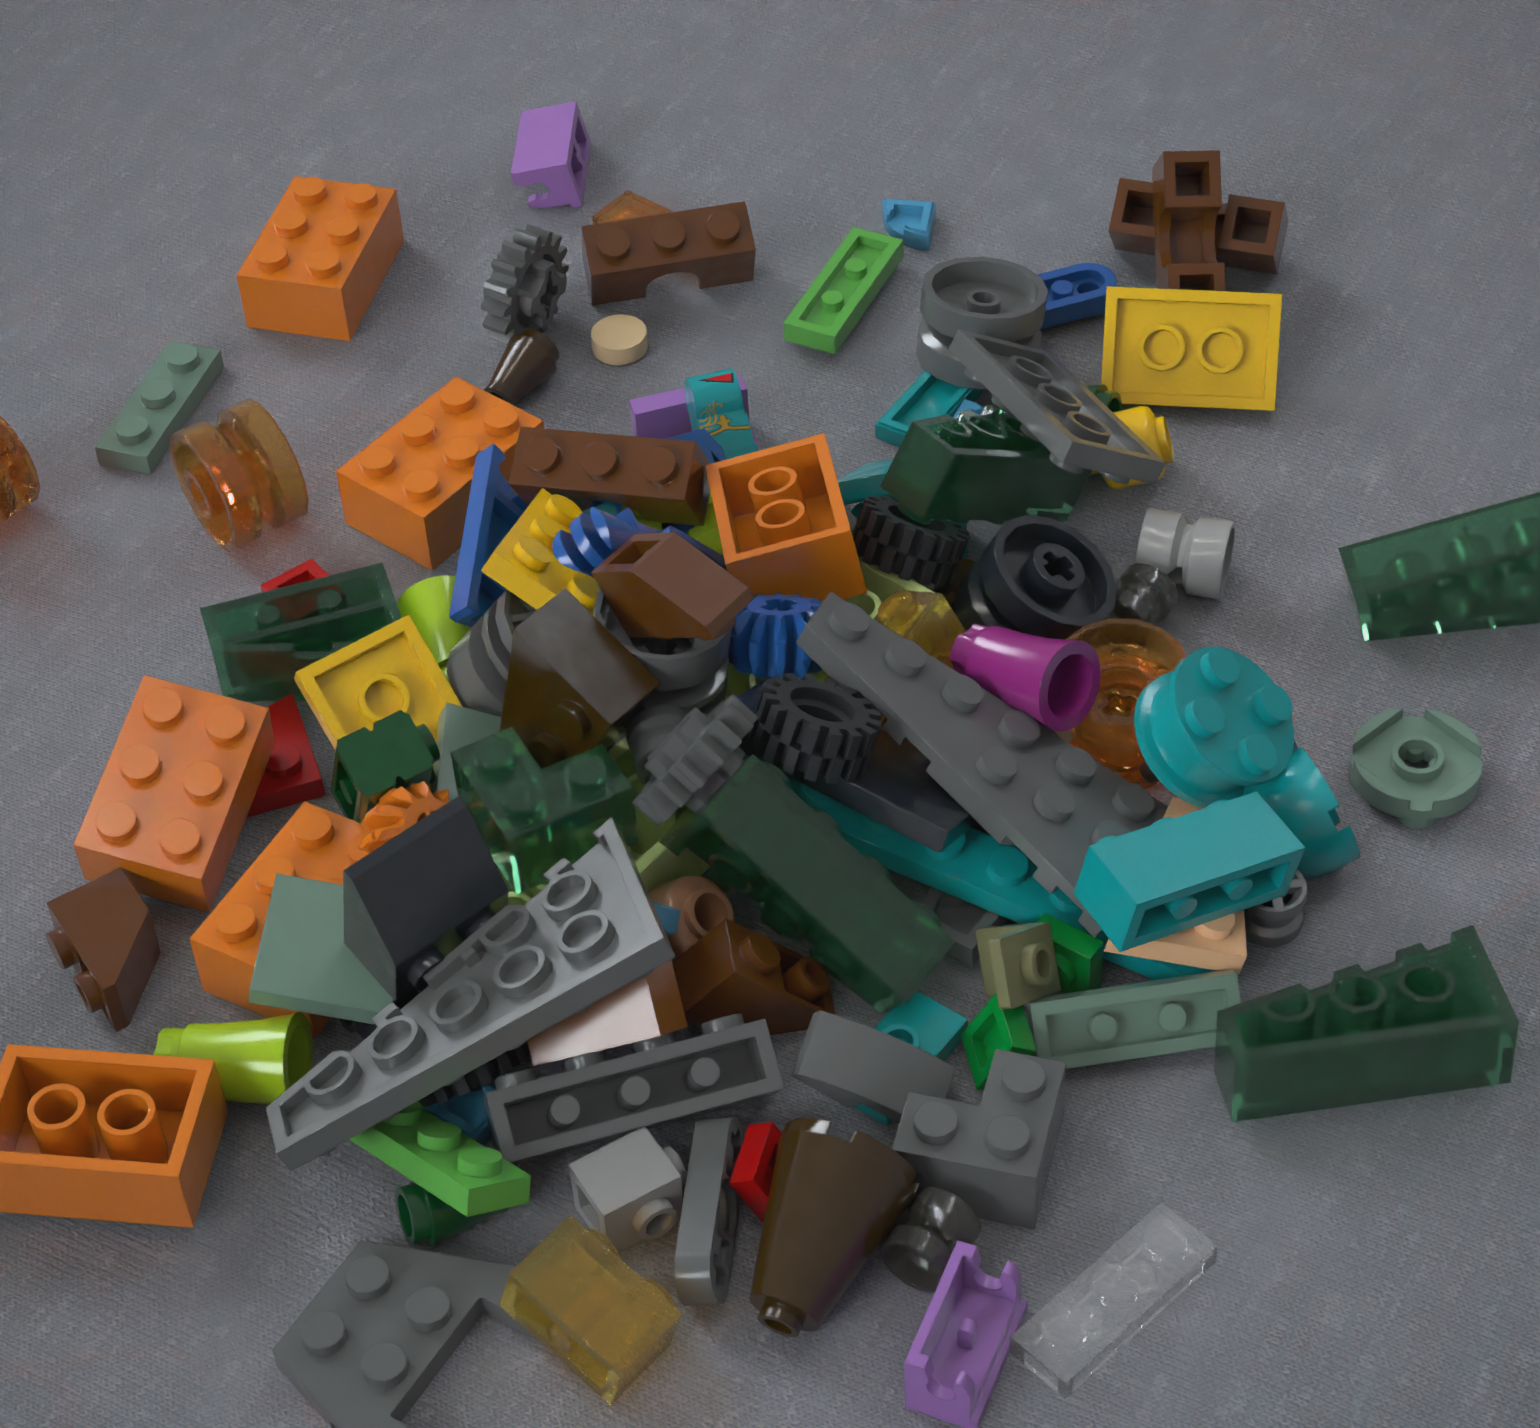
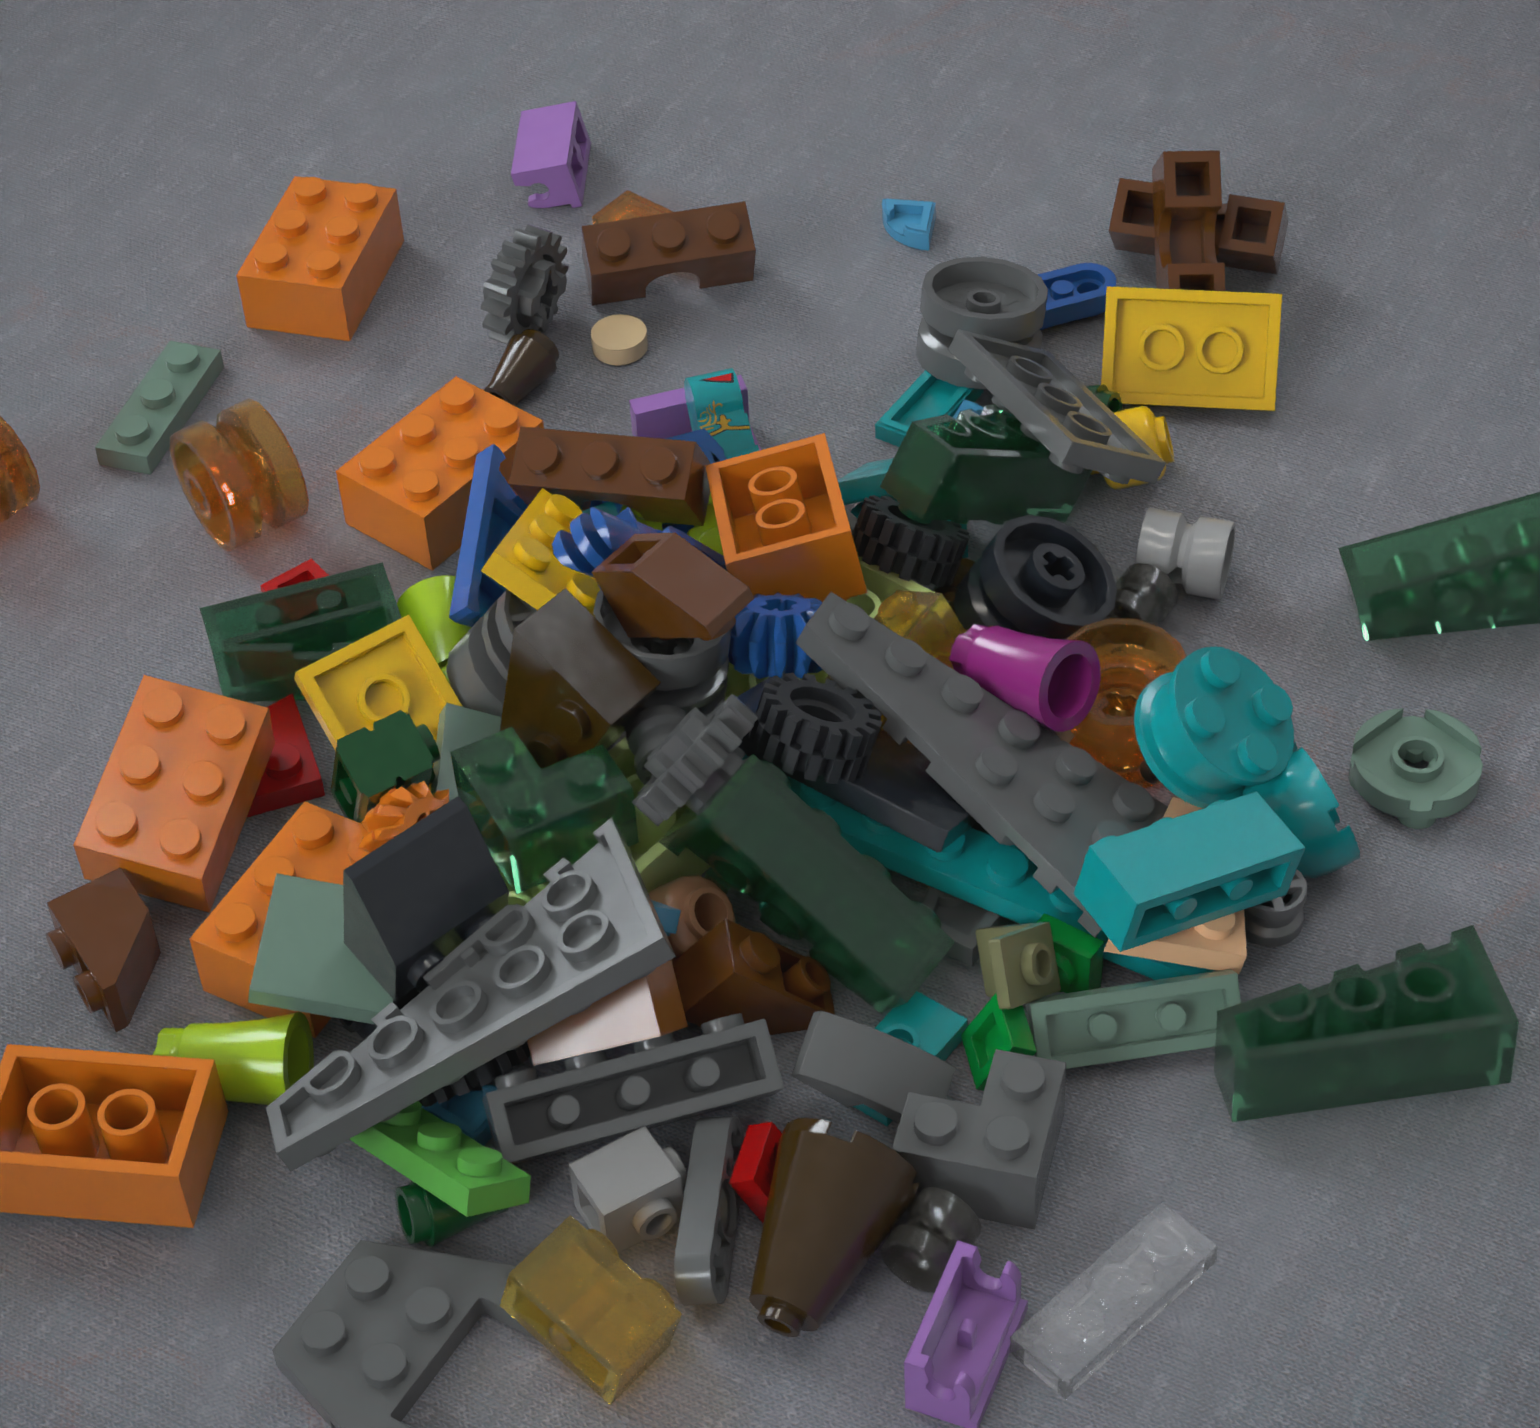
(843, 290): bright green plate -> none

